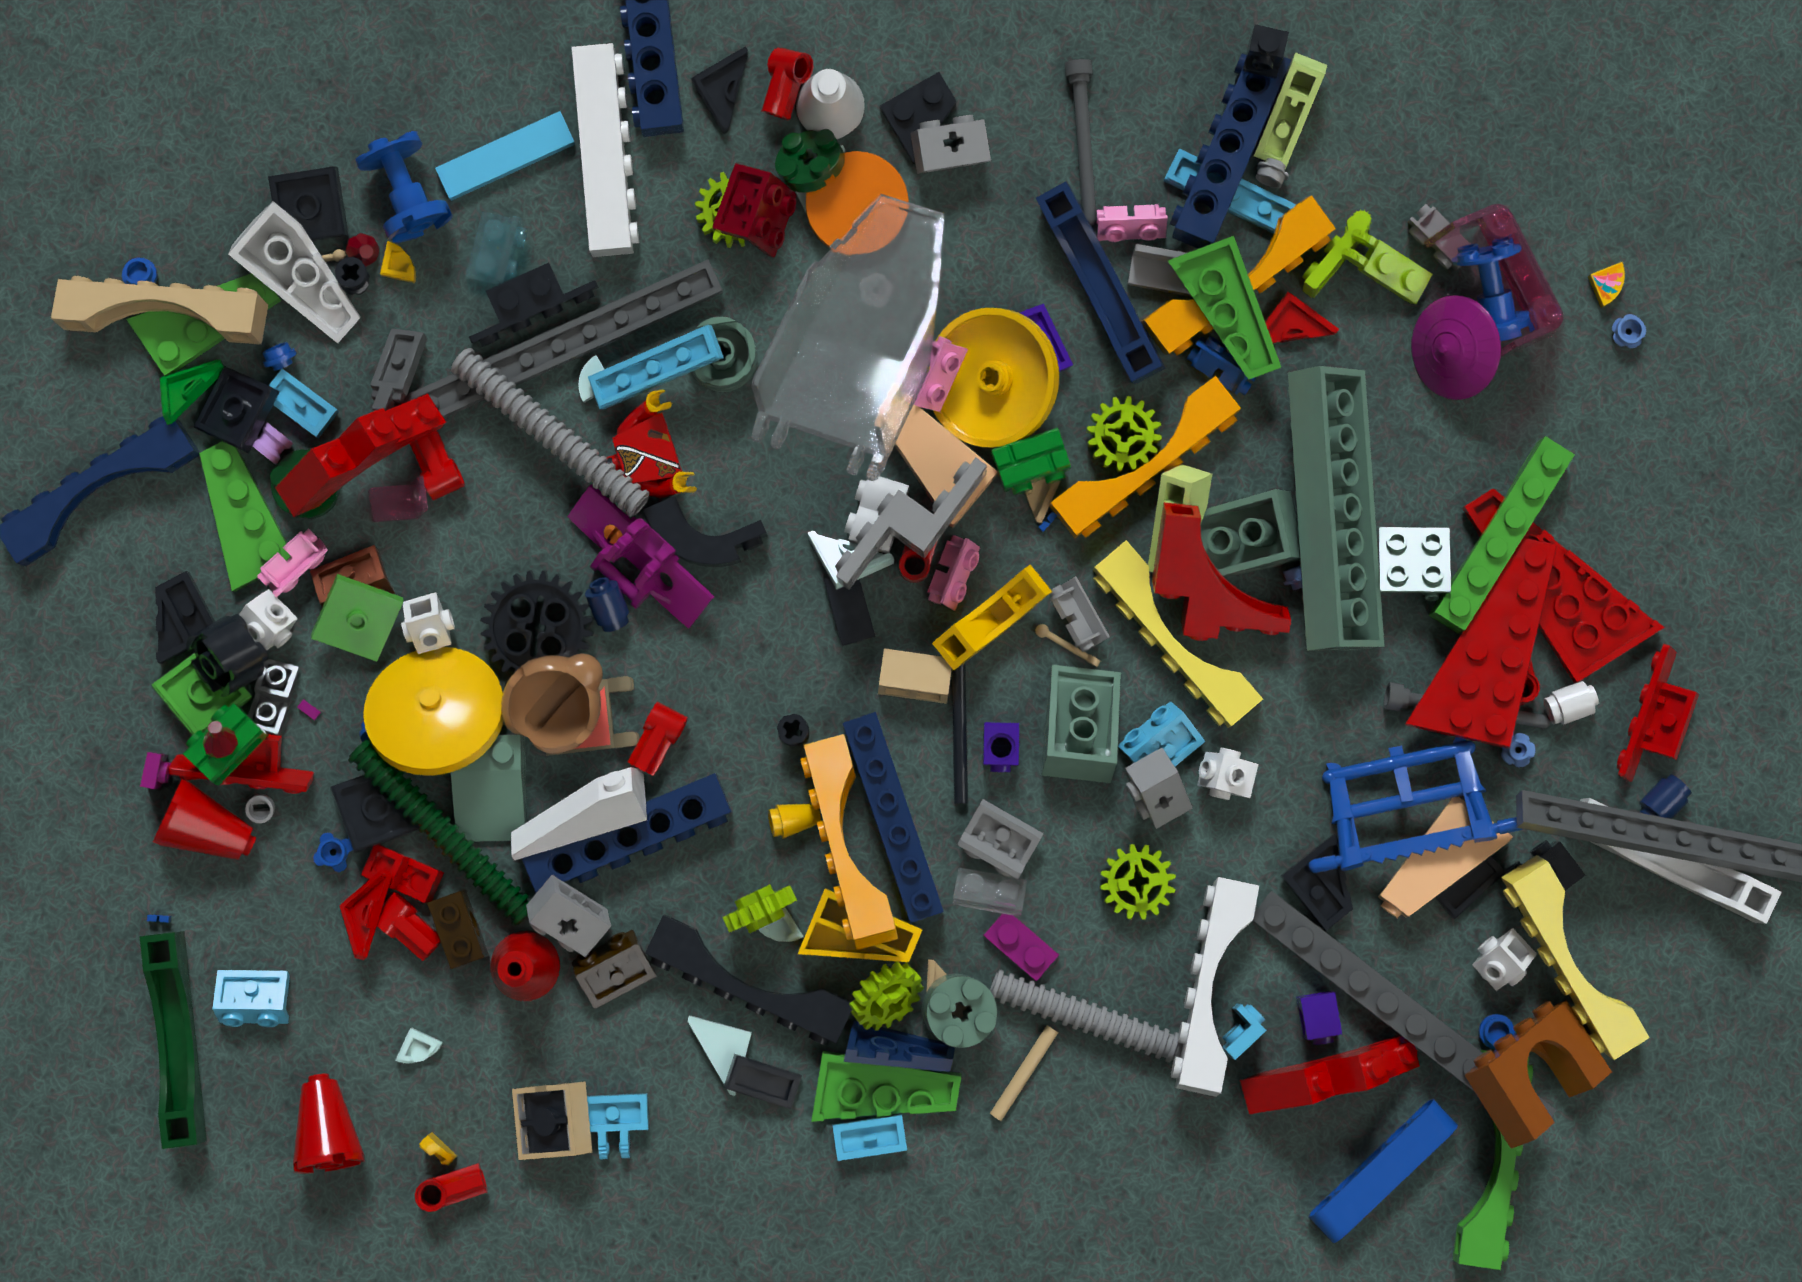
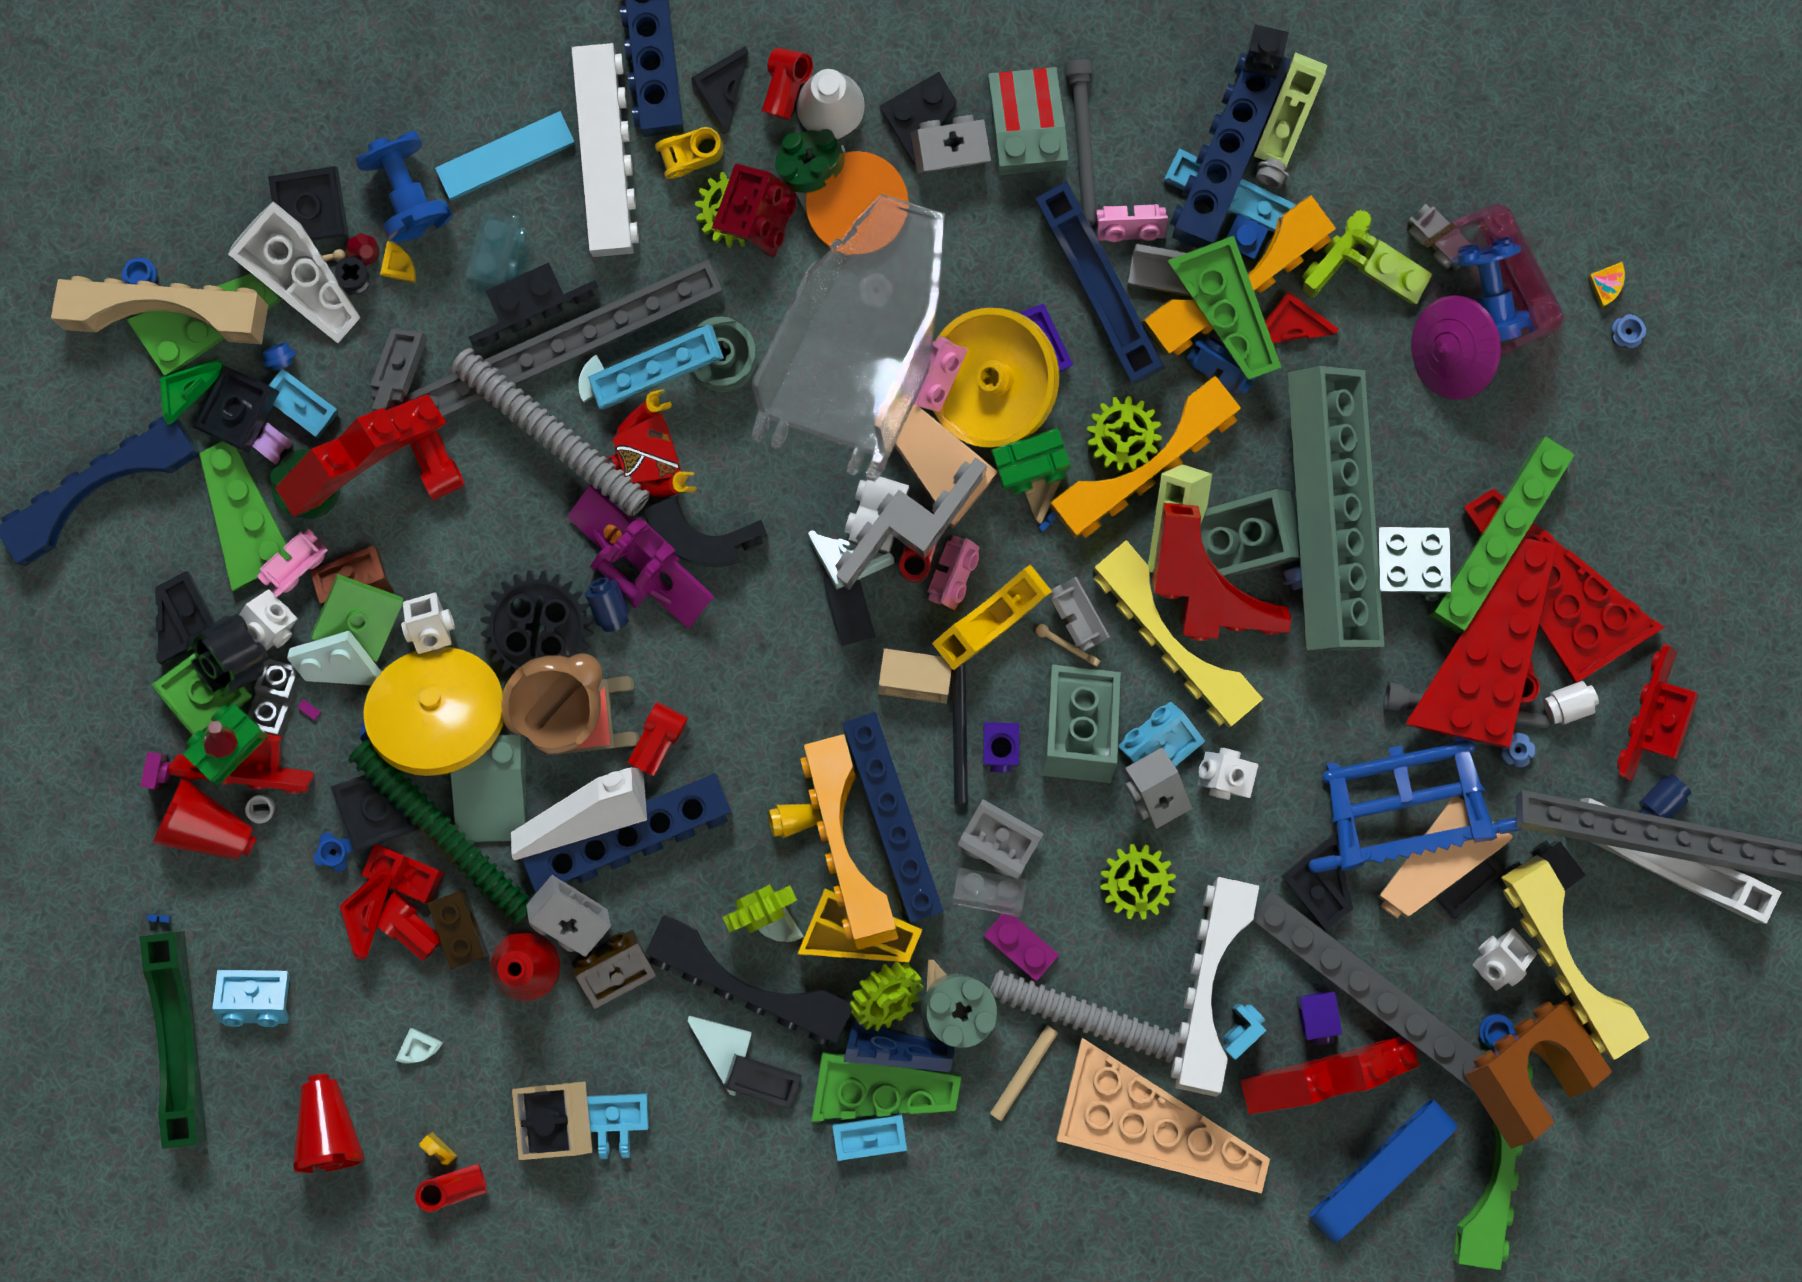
(334, 661): none -> light aqua wing
(398, 502): clear pink bracket -> none
(687, 152): none -> yellow piece
(795, 740): black bush -> none
(1028, 121): none -> sand green slope
(1136, 1120): none -> light nougat wing
(1248, 236): none -> blue plate

